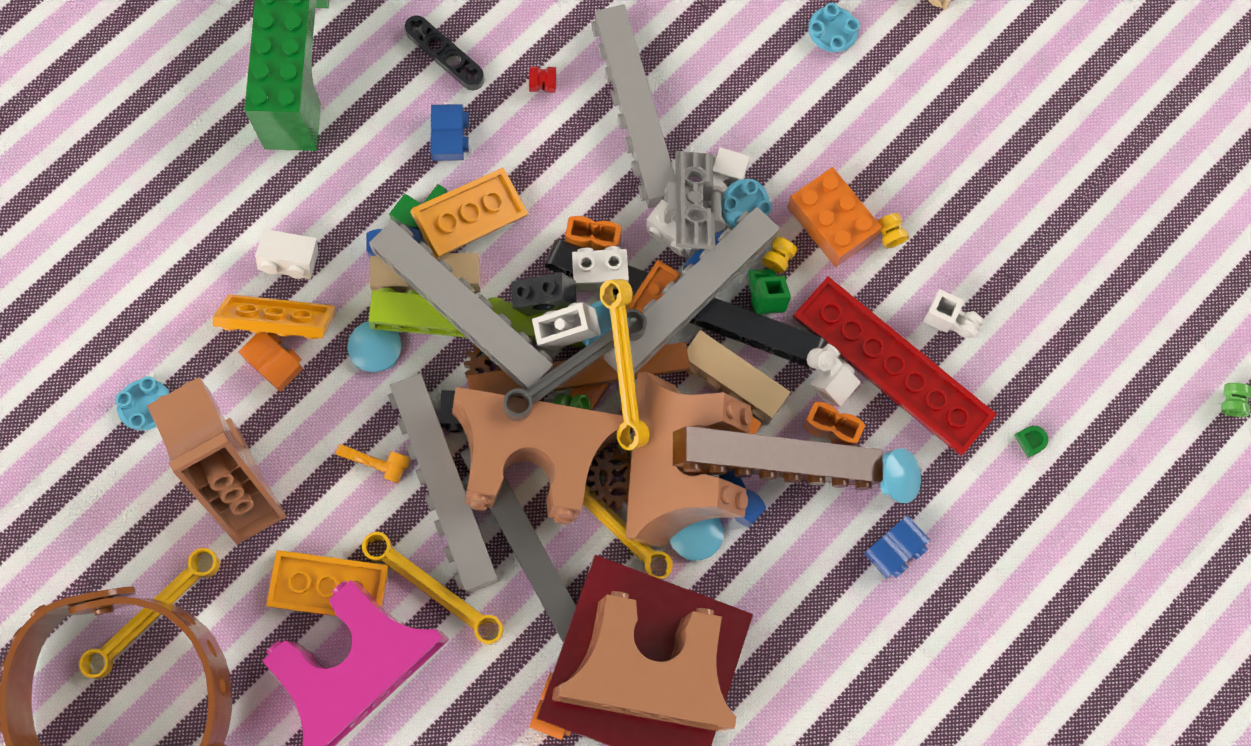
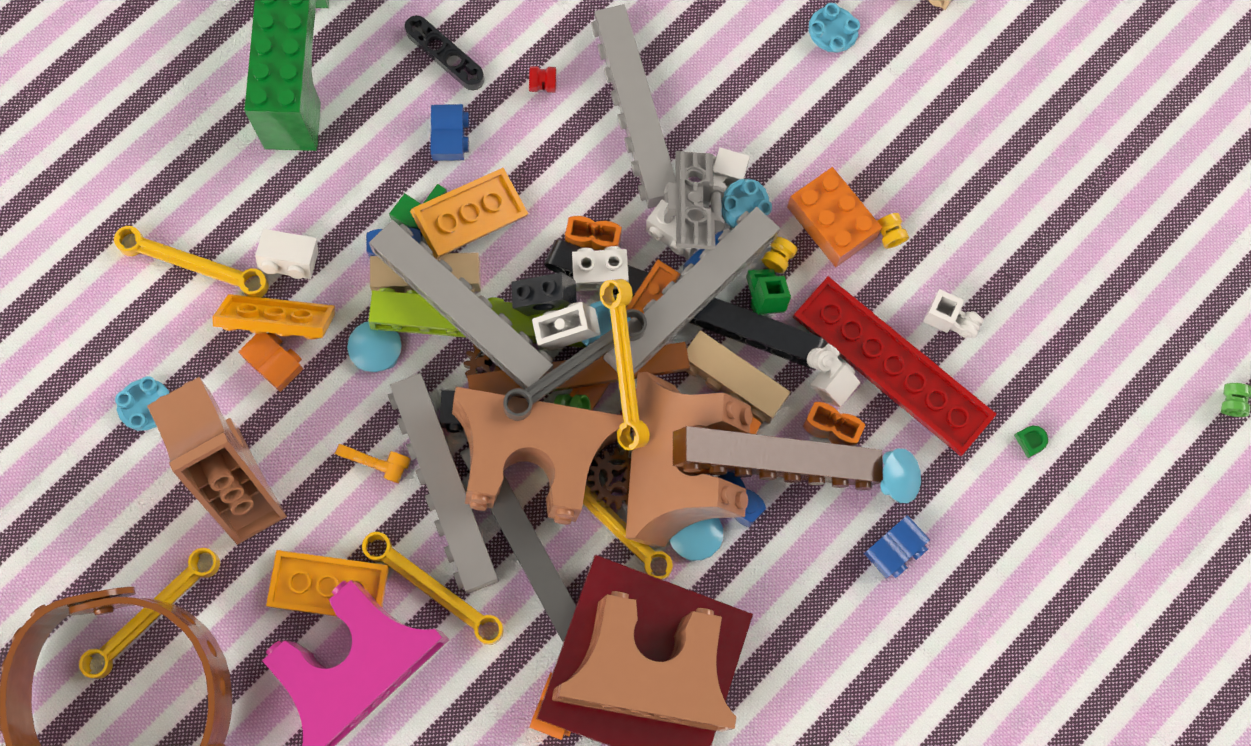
(190, 261): none -> yellow piece

